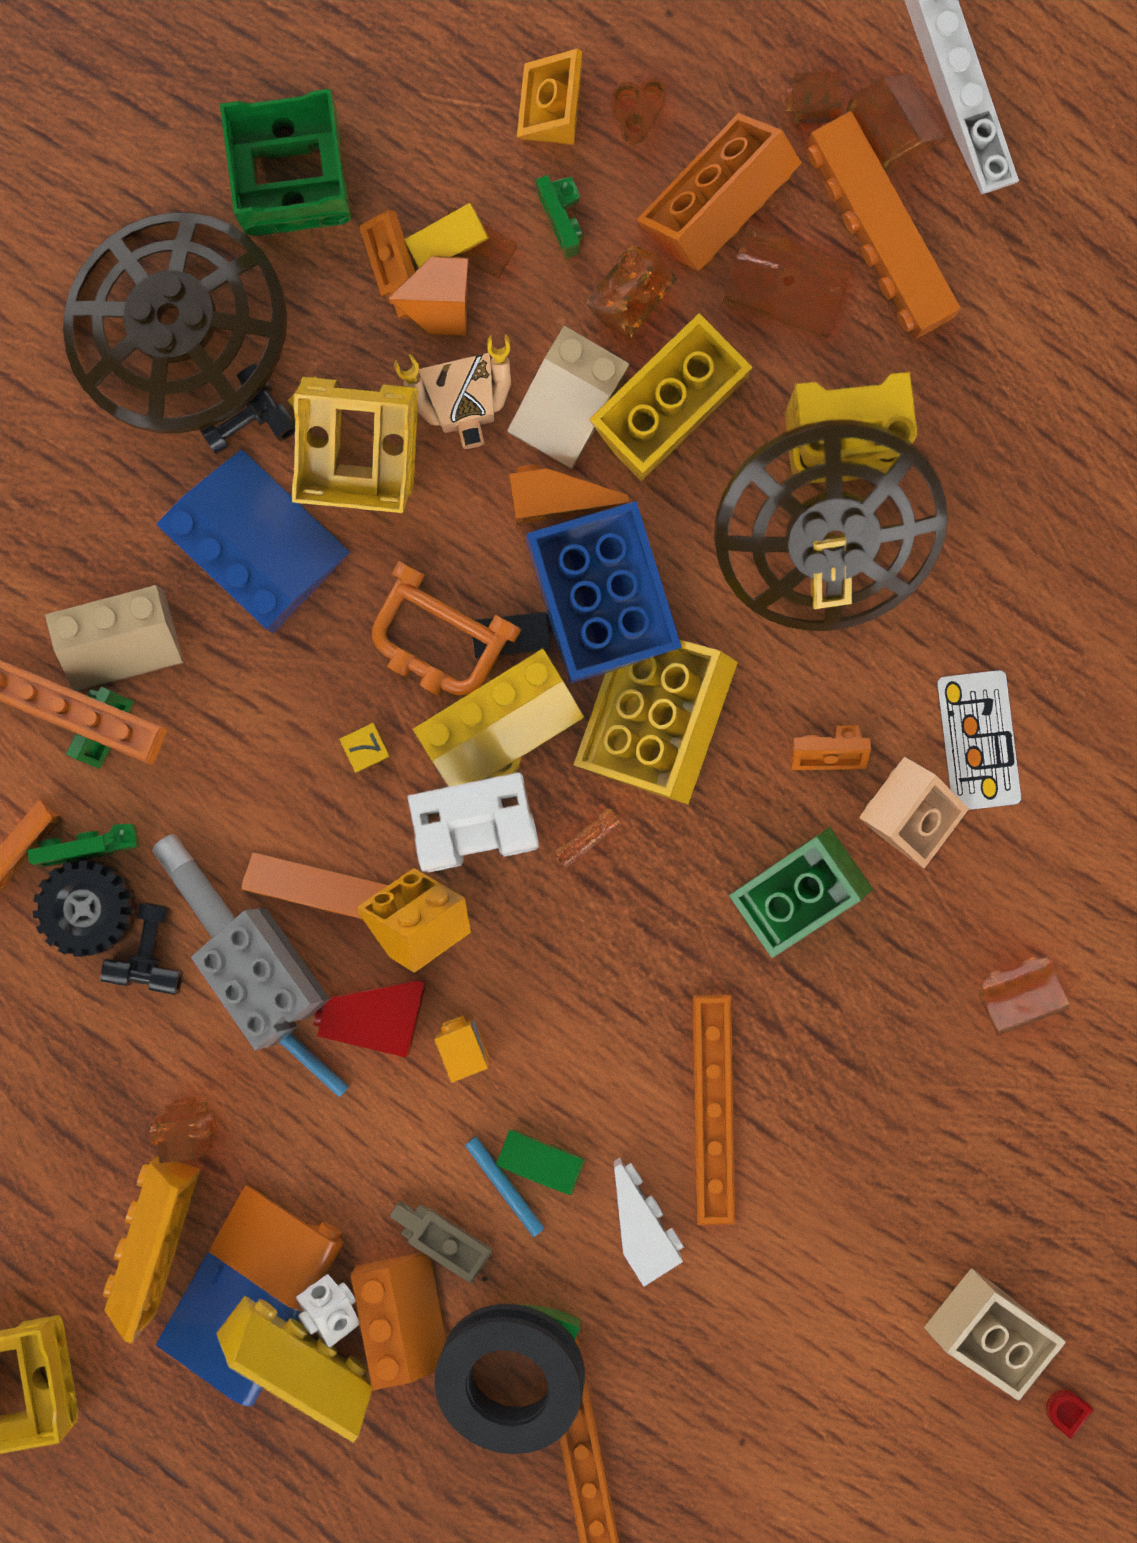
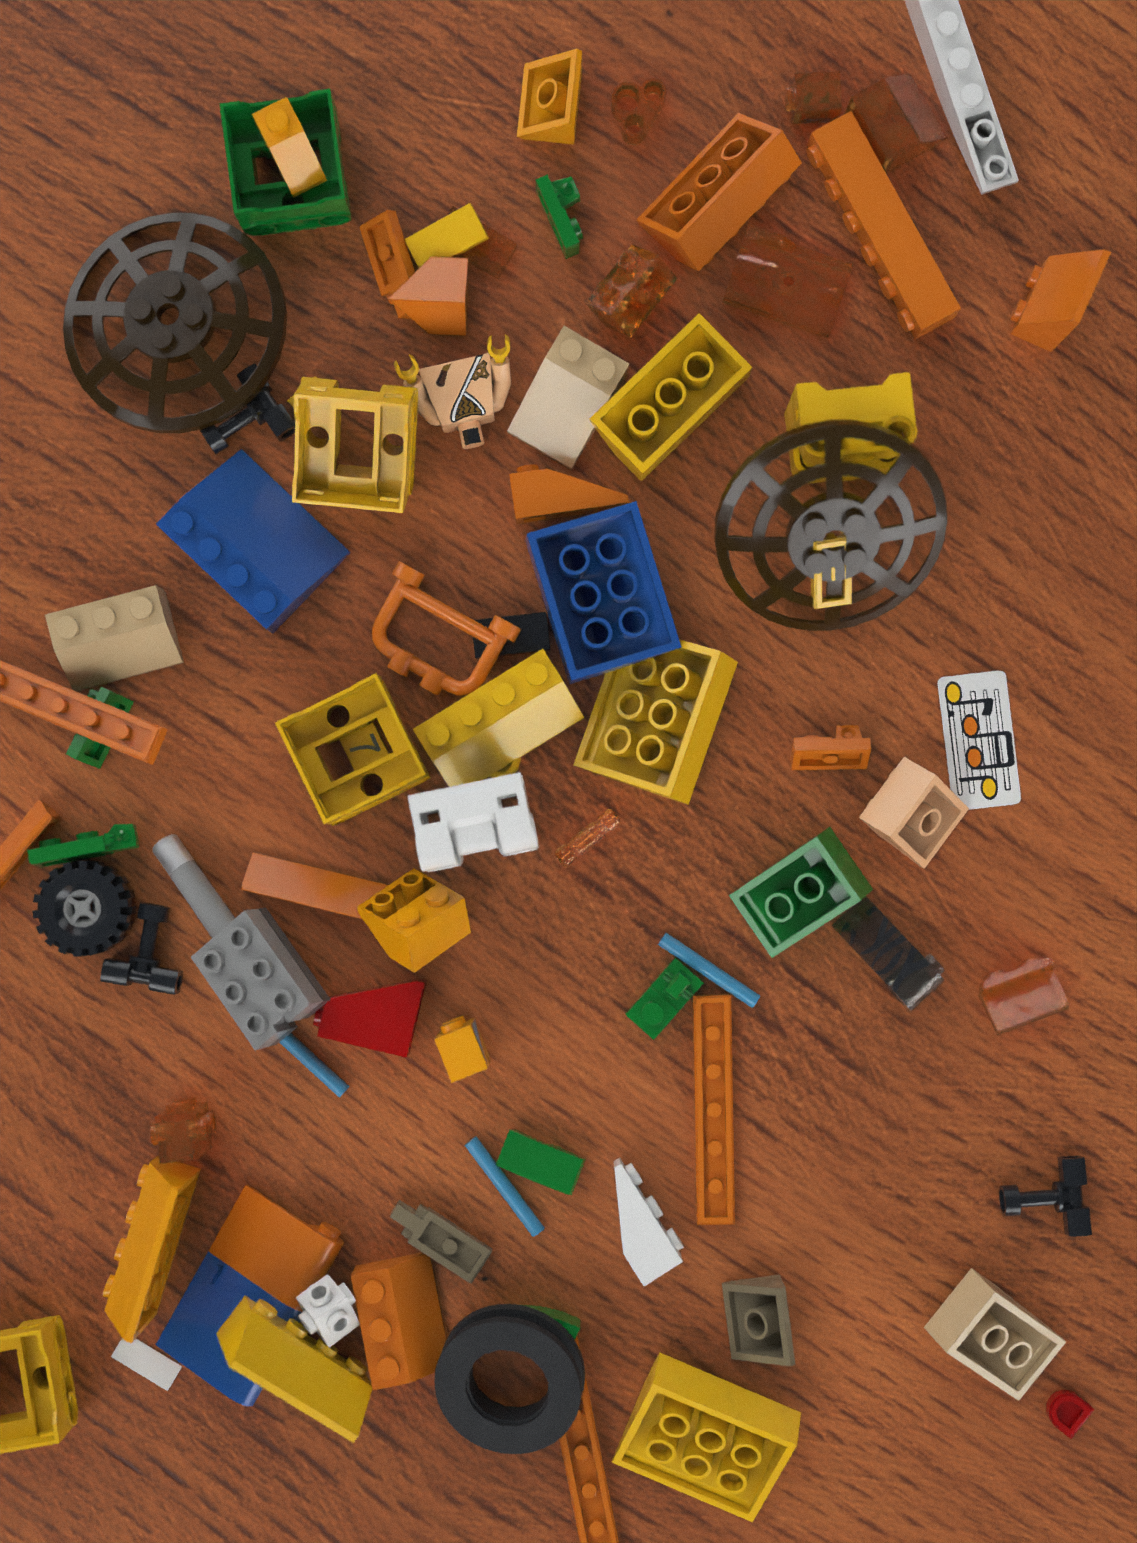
(147, 1362): none -> white sticker
(289, 147): none -> light orange slope
(312, 728): none -> yellow piece
(664, 998): none -> green hinge
(708, 1437): none -> yellow slope
(709, 970): none -> dark azure bar
(758, 1320): none -> dark tan slope
(889, 954): none -> clear smoke door
(1057, 297): none -> orange slope
(1065, 1196): none -> black bar

